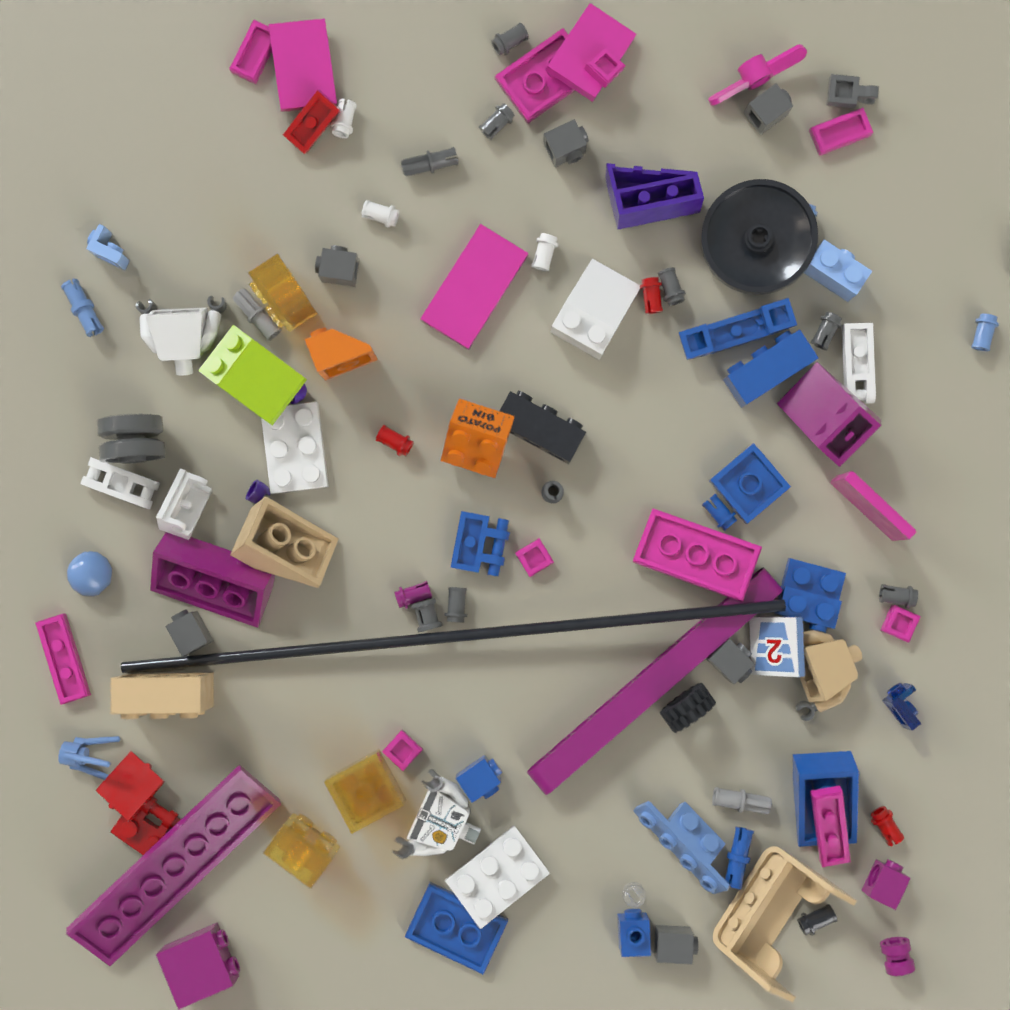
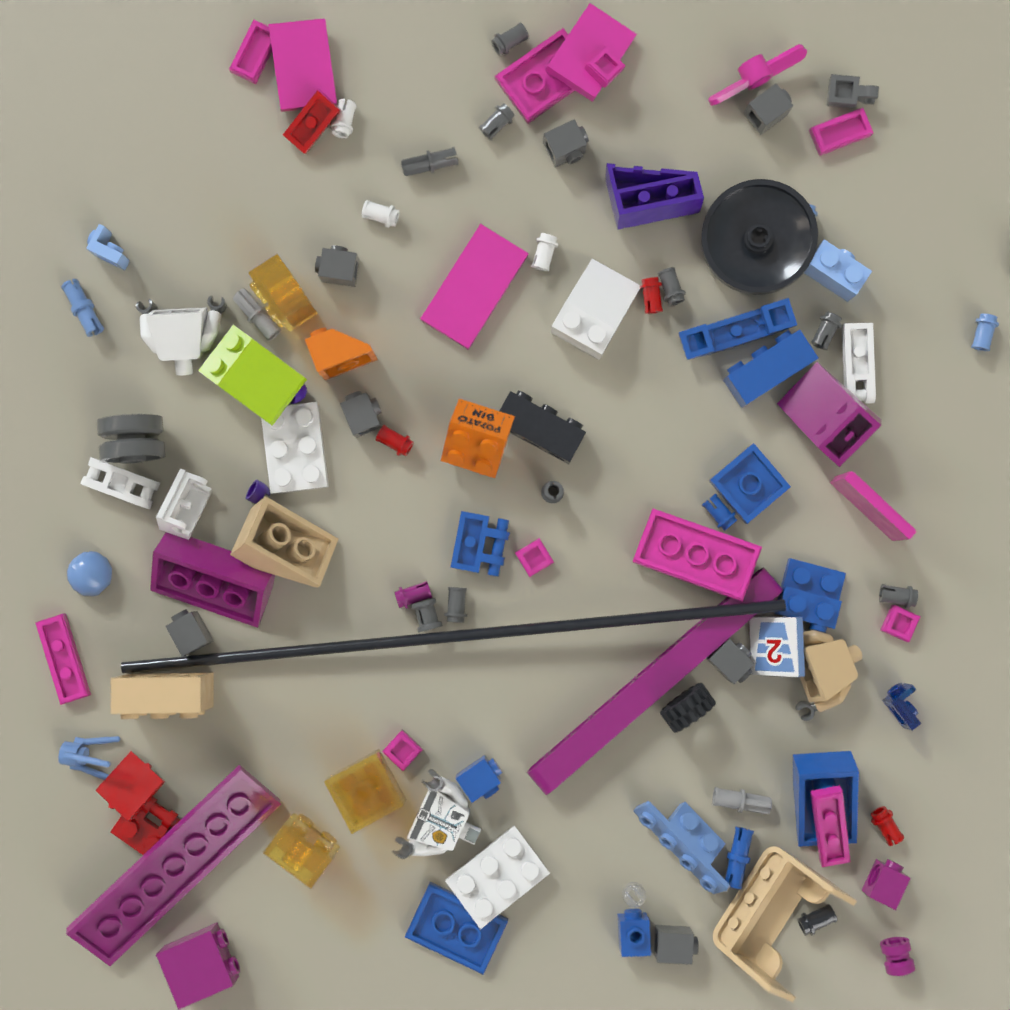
(361, 413): none -> dark grey brick

